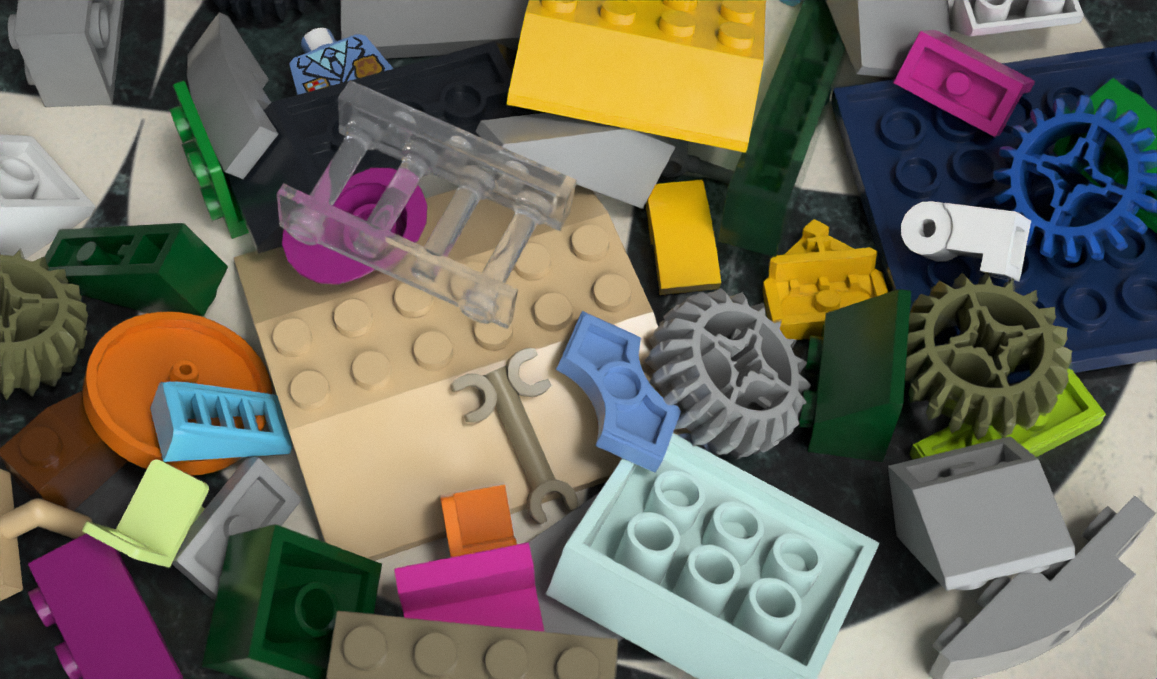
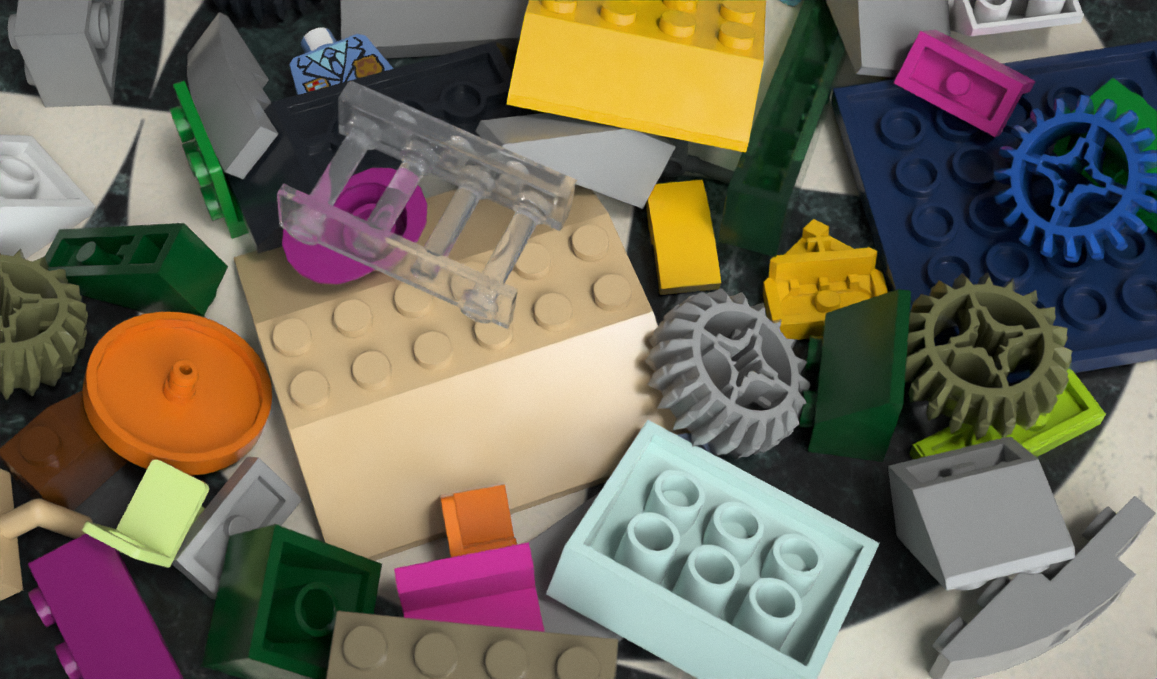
(188, 441): medium azure slope -> none
(502, 390): dark tan bar -> none
(629, 411): medium blue tile -> none
(955, 230): white leg -> none

